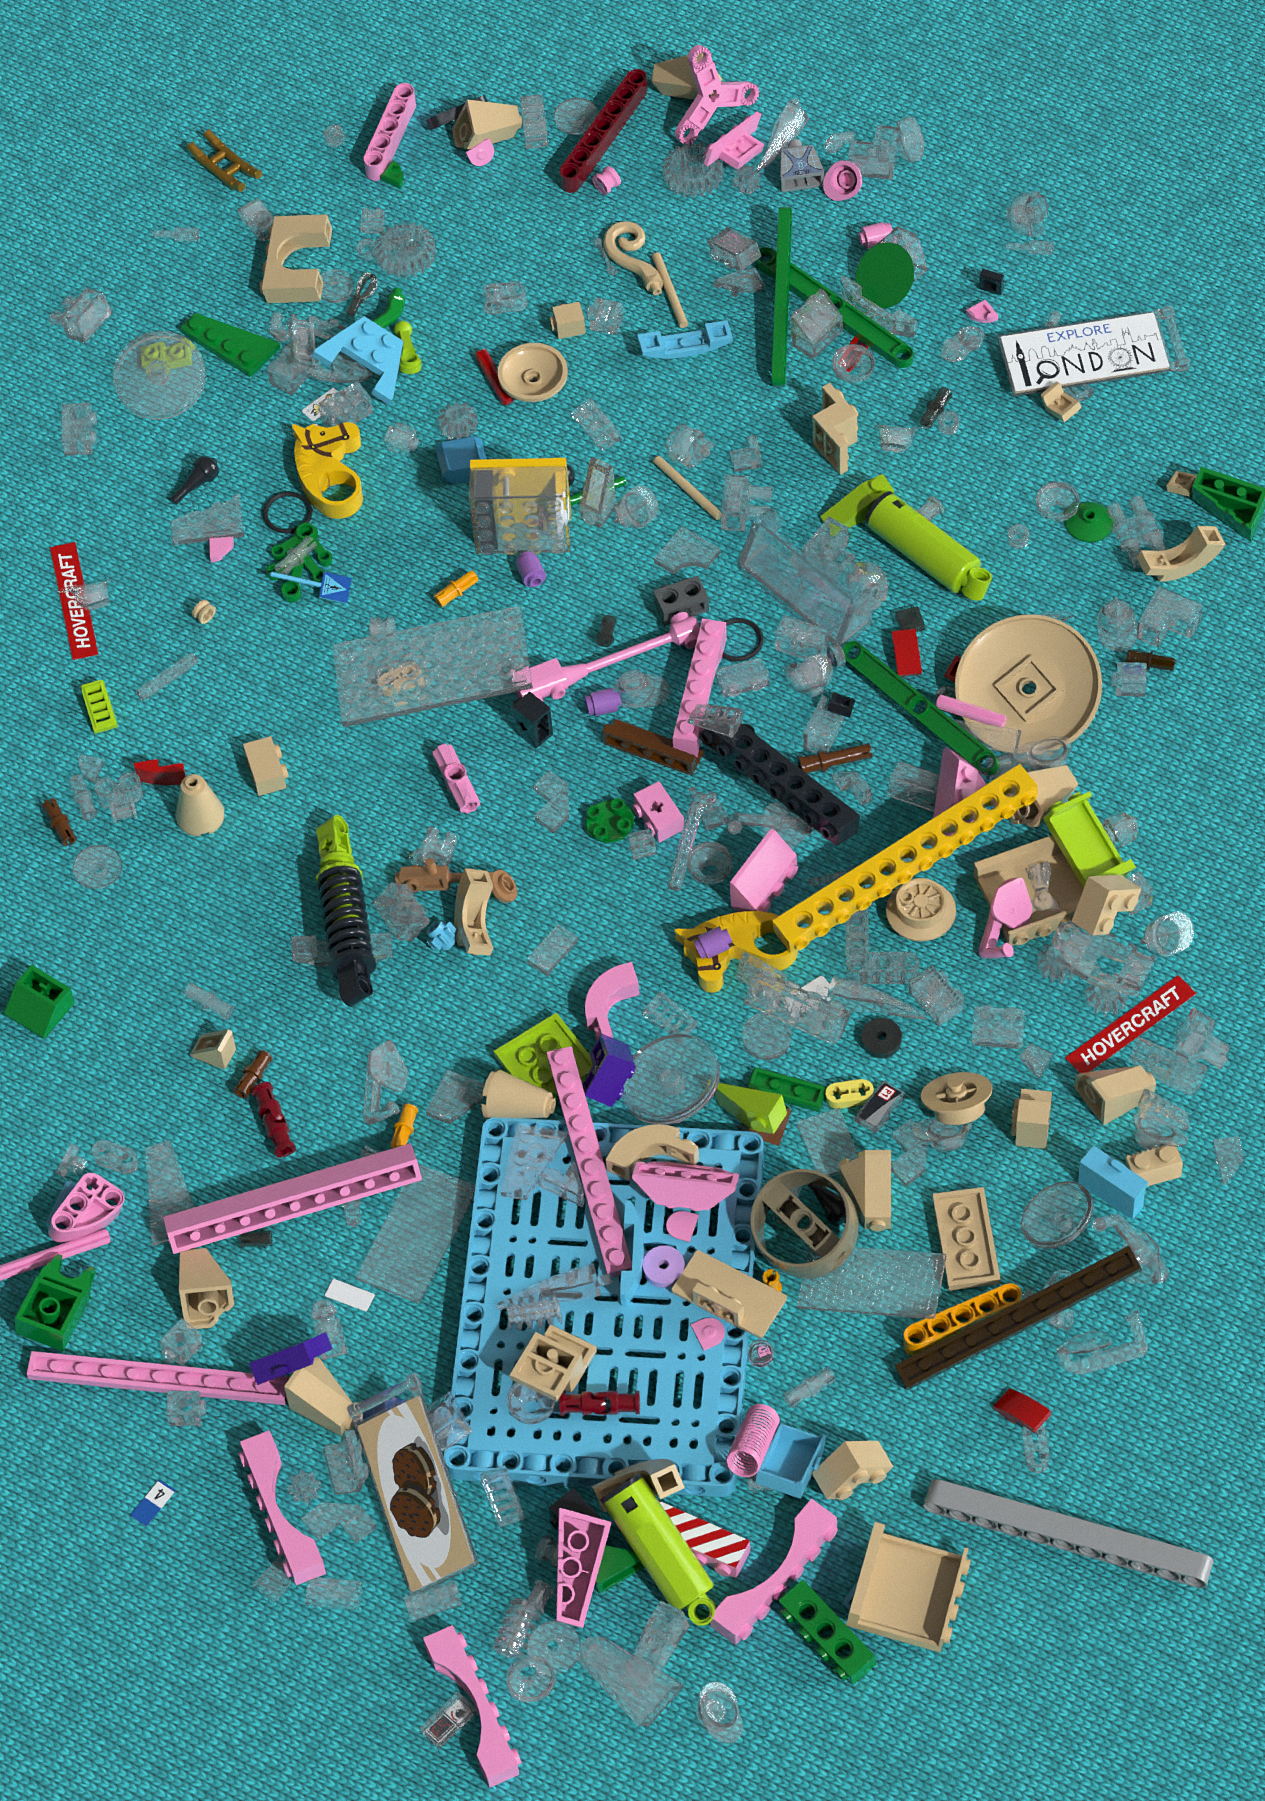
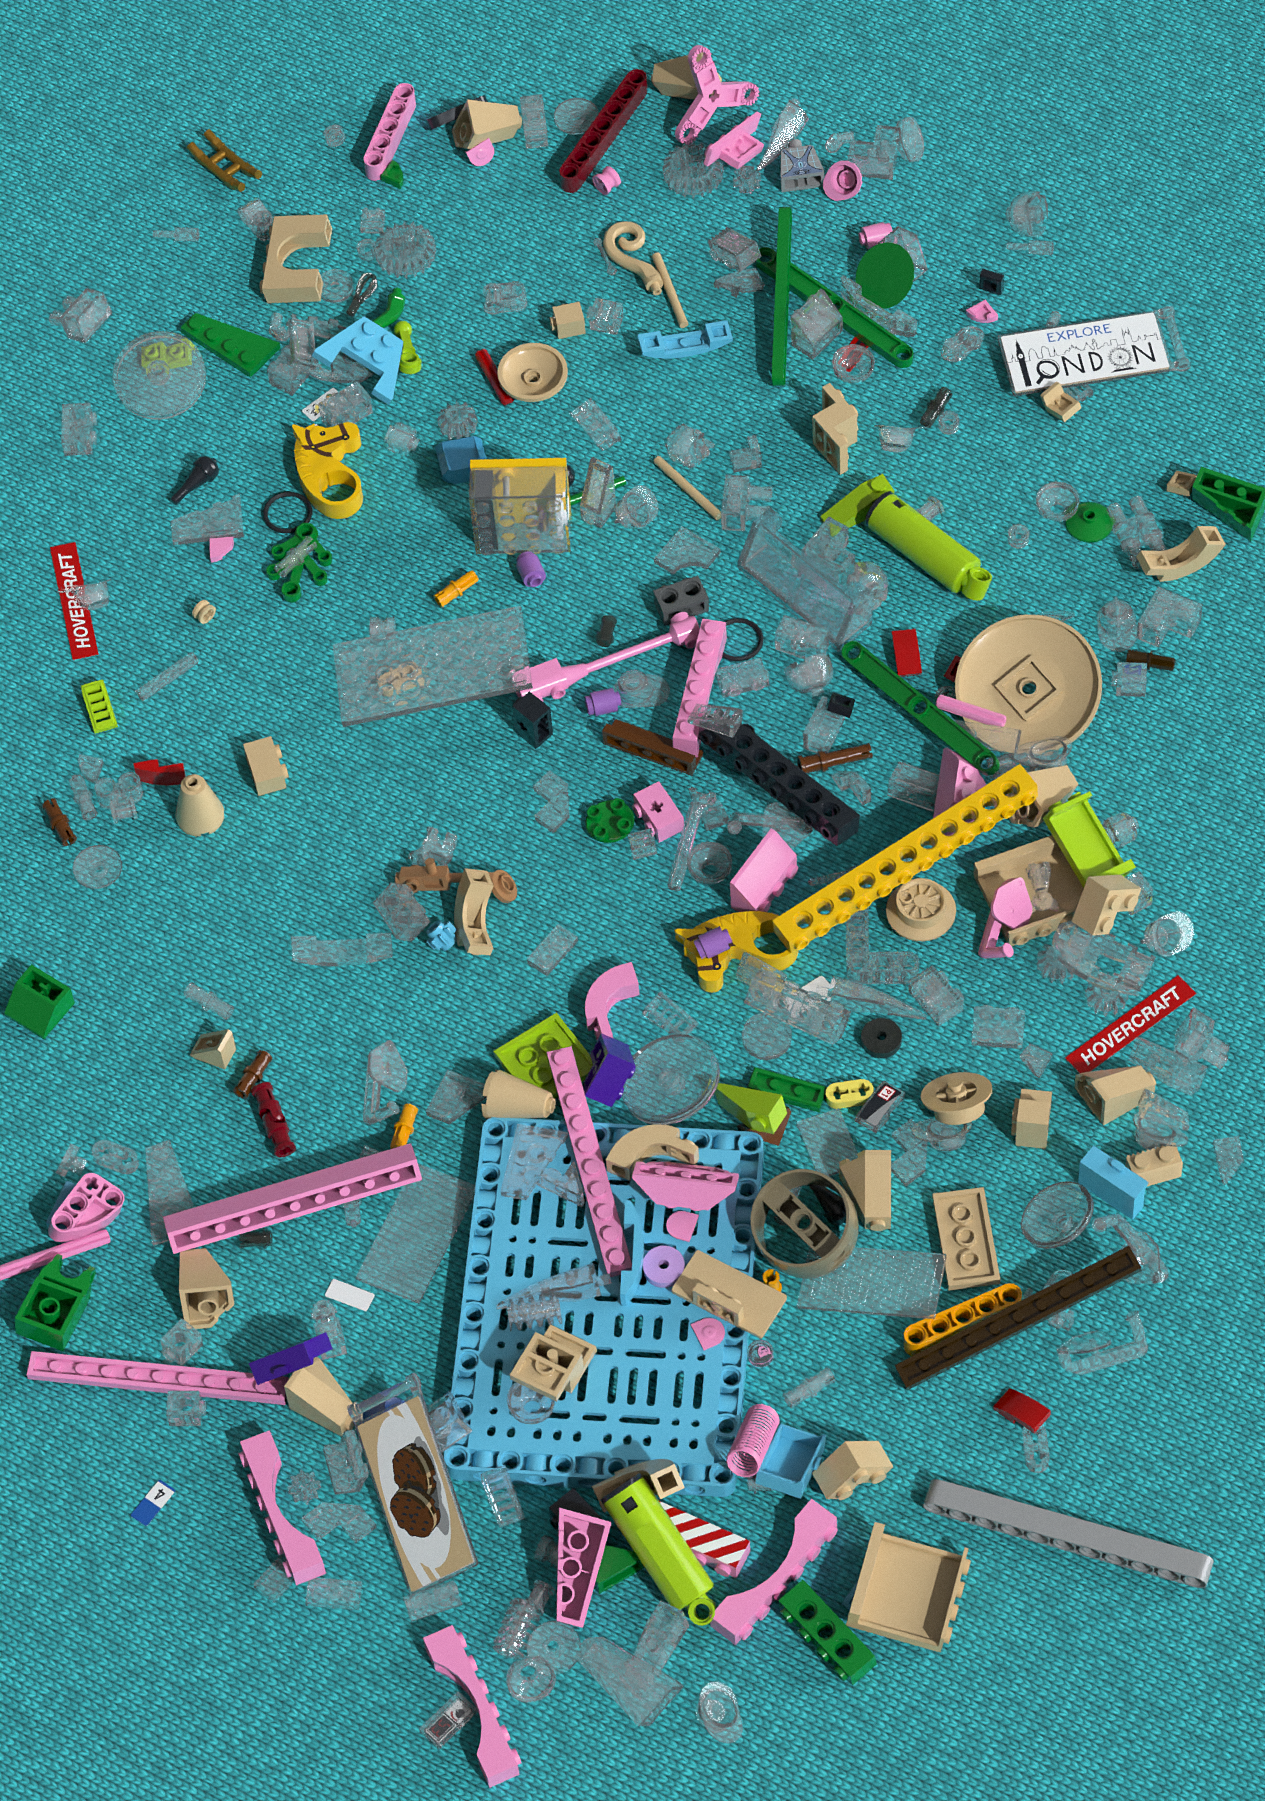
(332, 588): piece -> none
(344, 913): black piece -> none
(460, 788): bright pink piece -> none
(596, 1403): dark red piece -> none
(836, 655): clear tile -> none
(910, 619): clear smoke tile -> none

